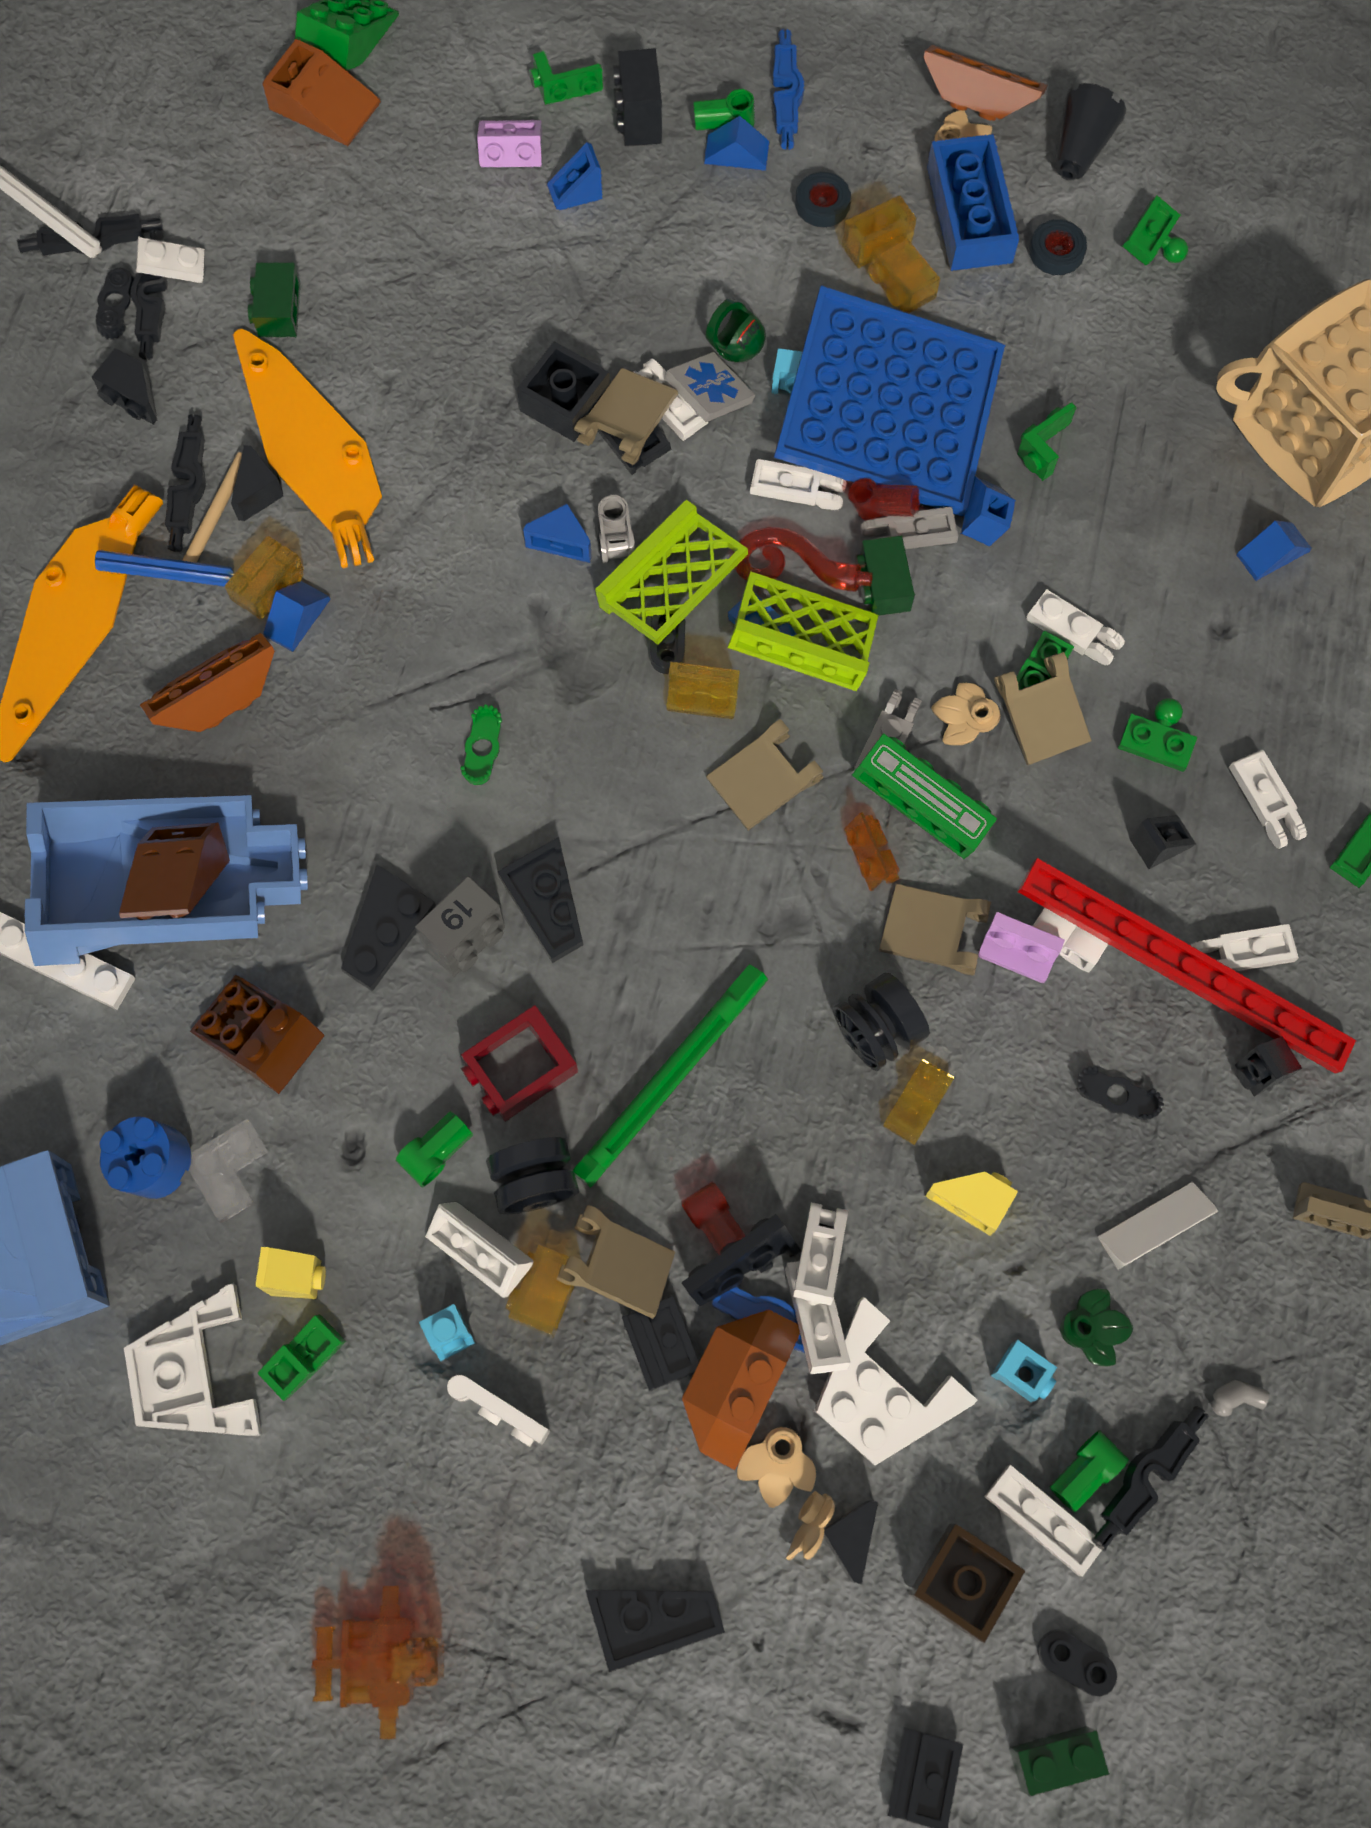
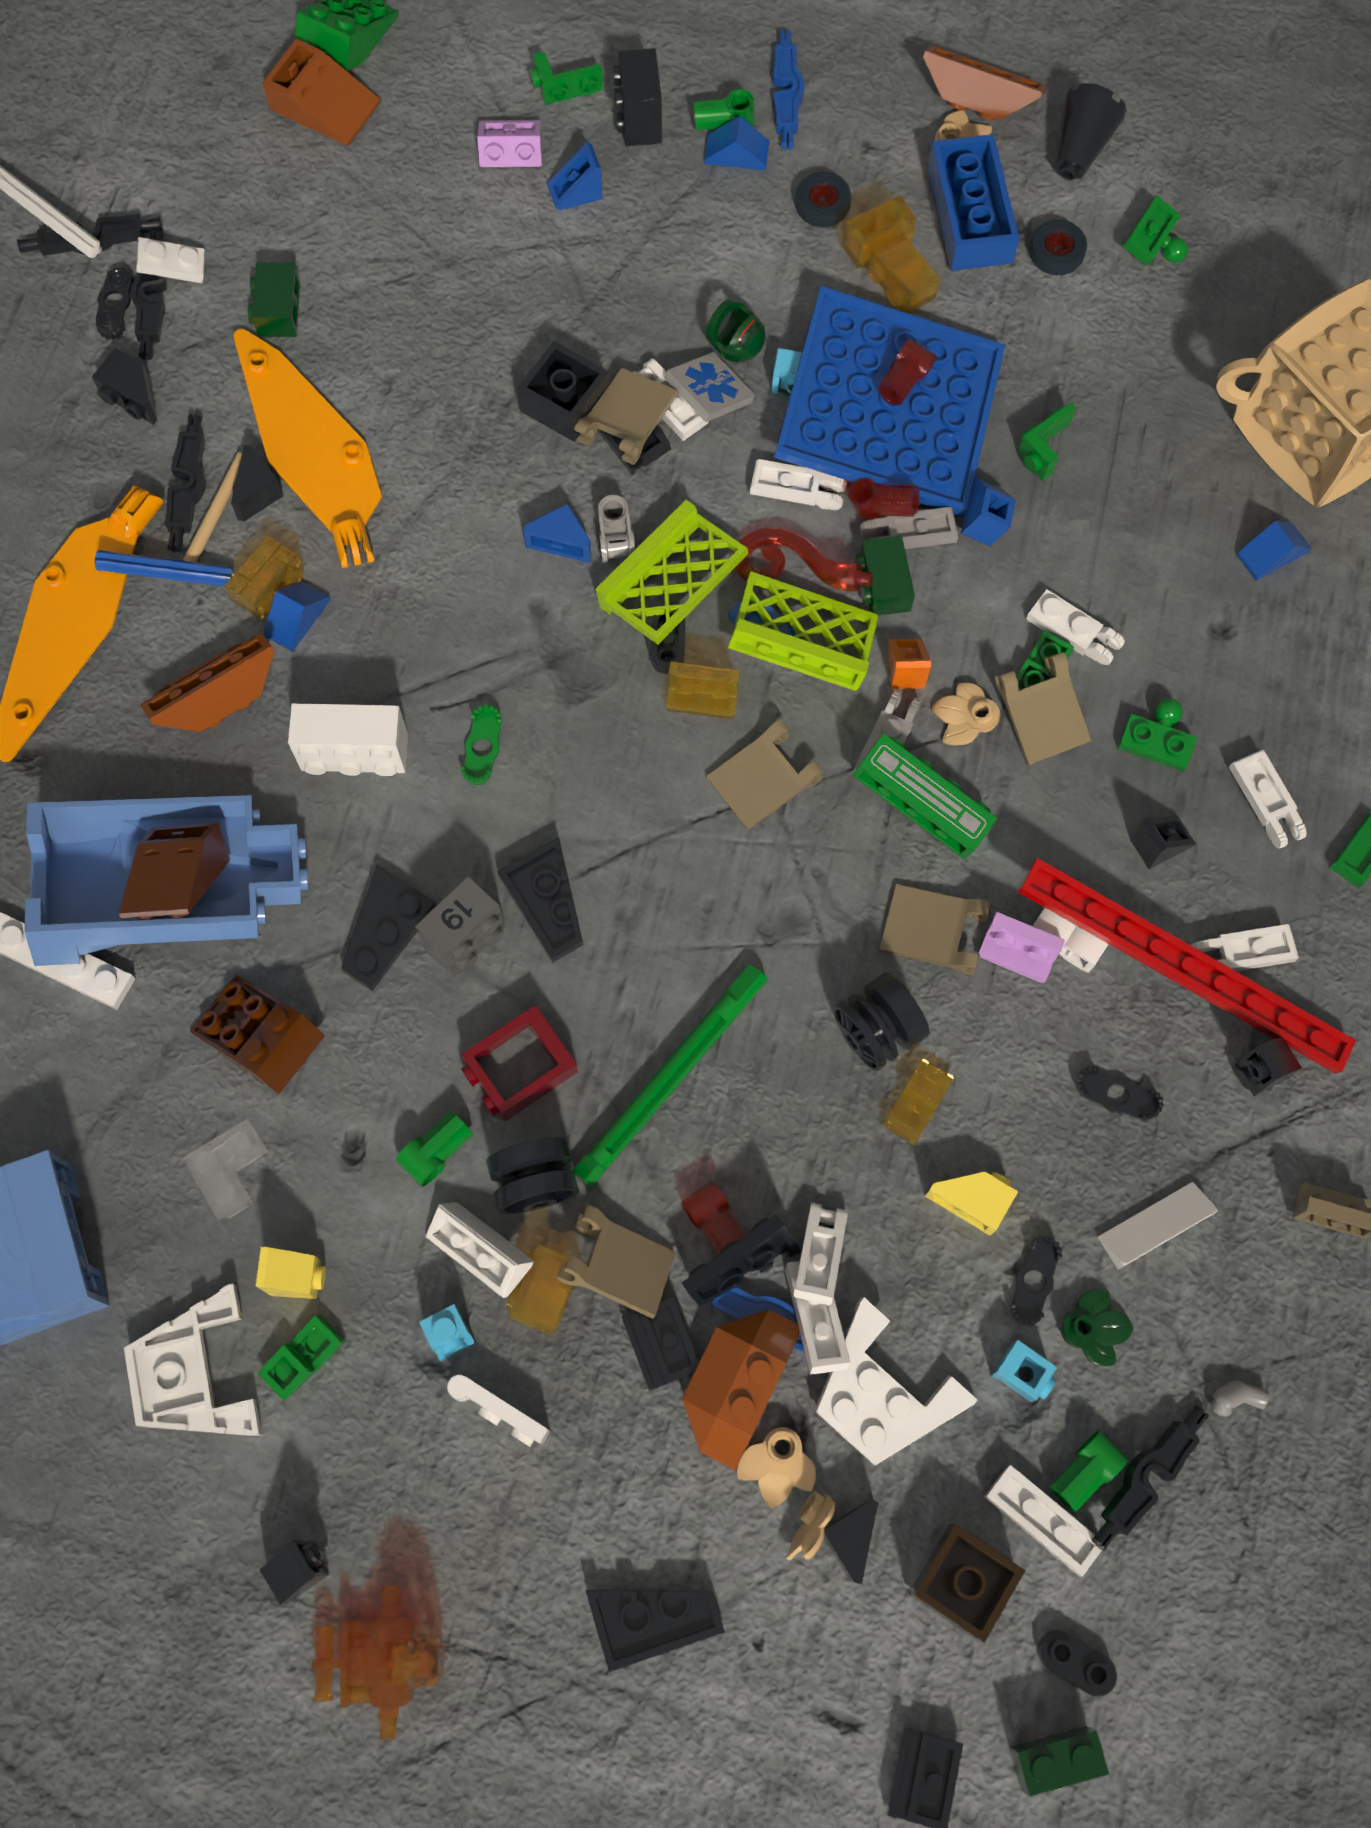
(144, 1157): blue brick -> none
(295, 1570): none -> black slope
(348, 738): none -> white brick
(865, 837): clear orange hinge -> none
(908, 663): none -> orange slope
(909, 367): none -> clear red piece
(1041, 1257): none -> black piece

